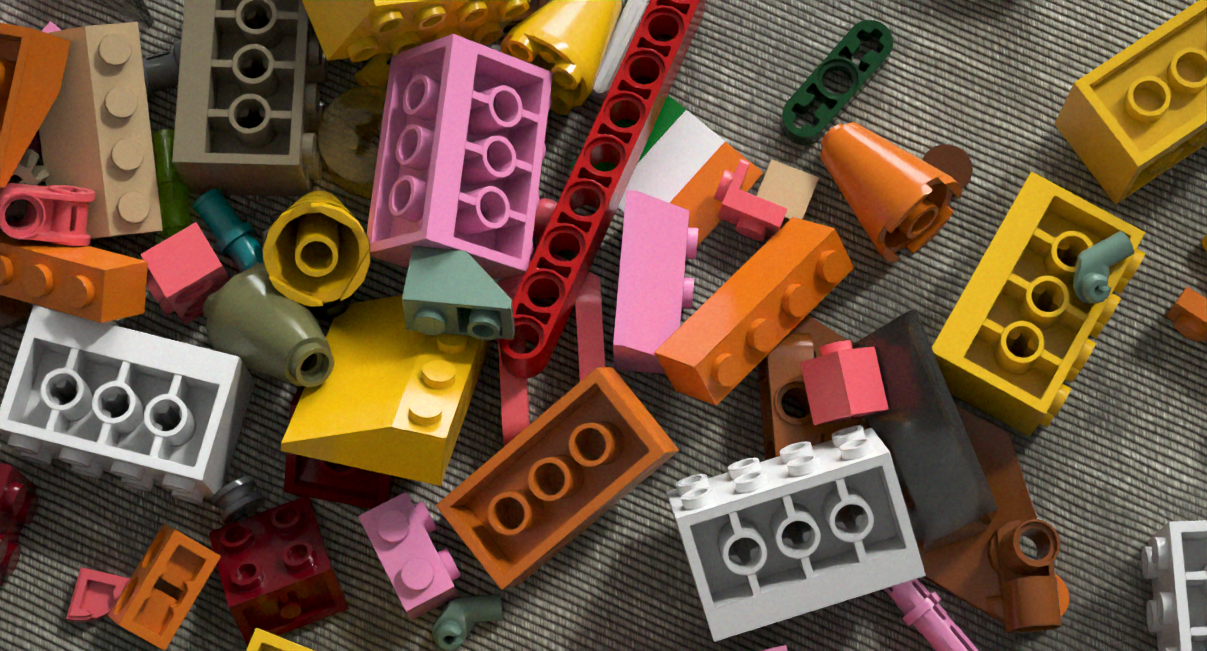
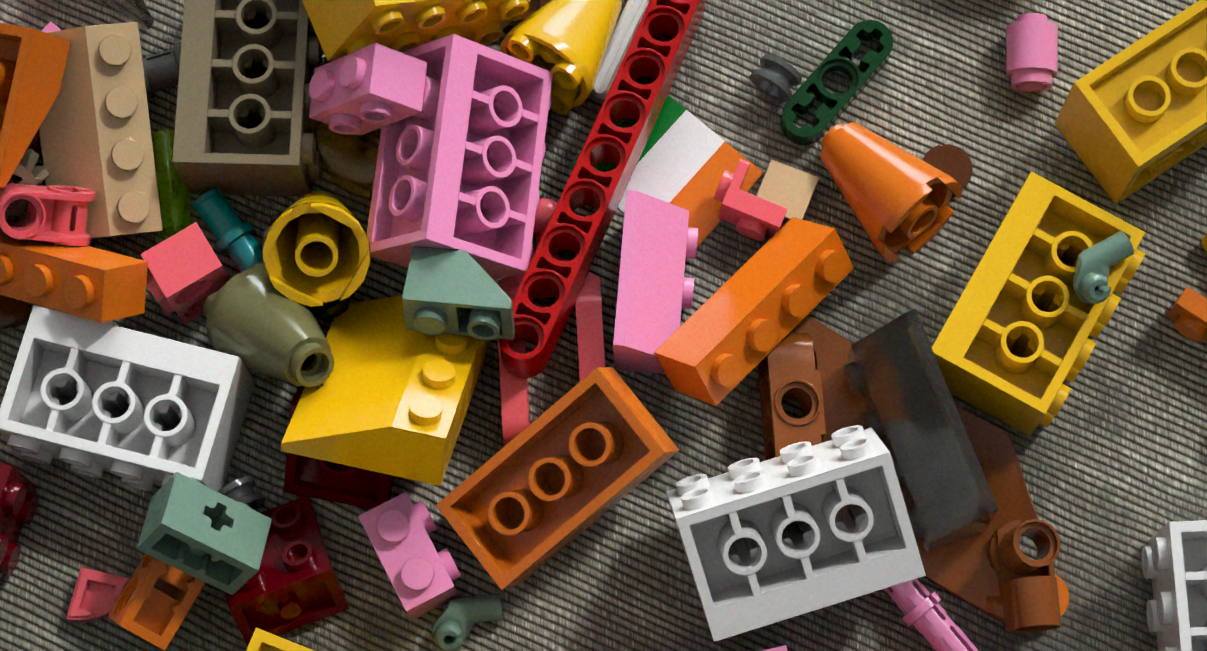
(204, 533): none -> sand green brick
(367, 90): none -> bright pink brick
(775, 77): none -> dark grey bush
(843, 383): coral brick -> none
(1031, 52): none -> bright pink brick

